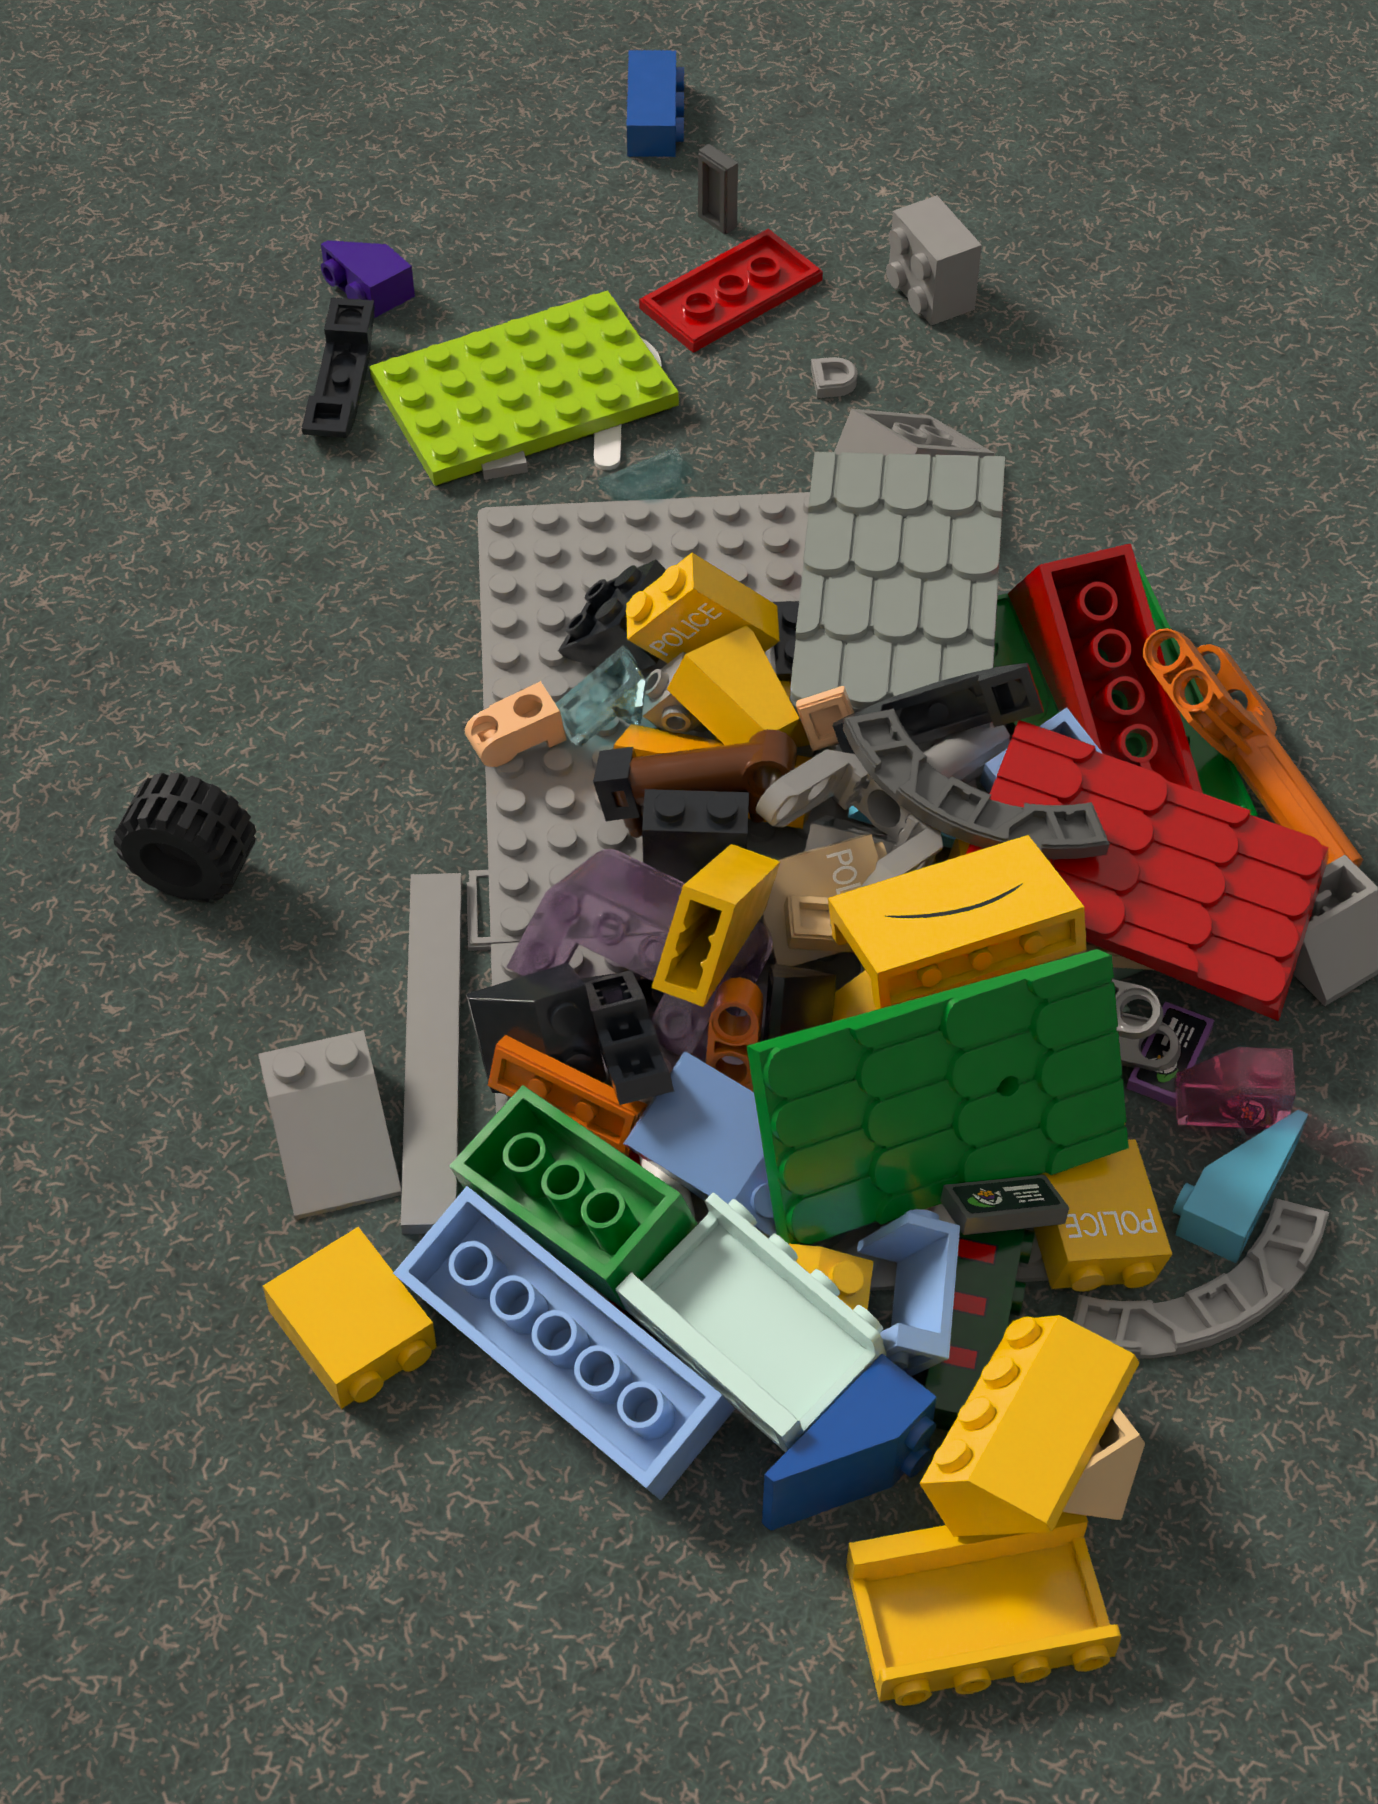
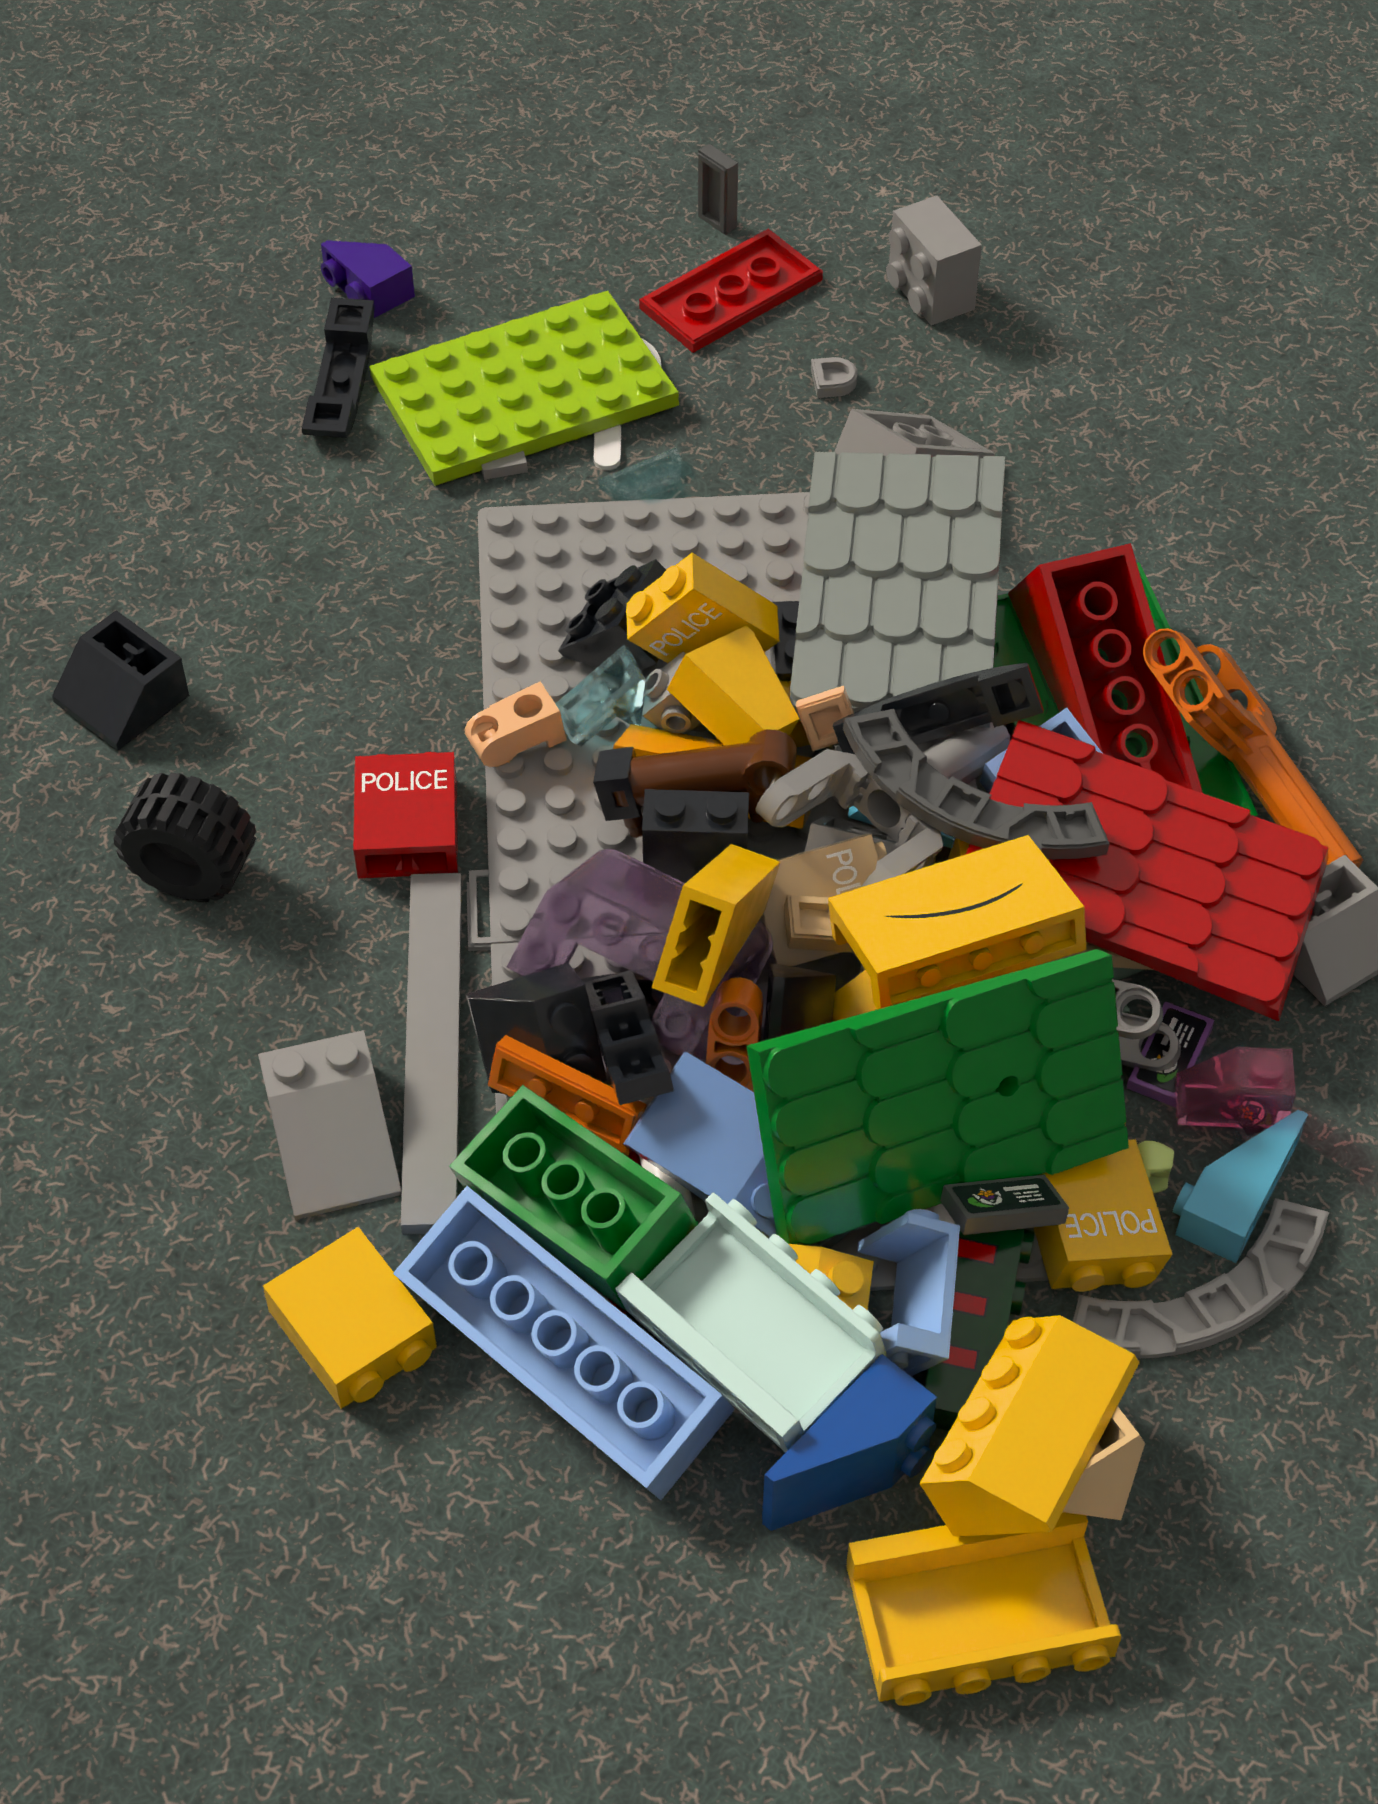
(120, 680): none -> black slope
(405, 815): none -> red brick
(654, 103): blue brick -> none
(1157, 1163): none -> yellowish green piece

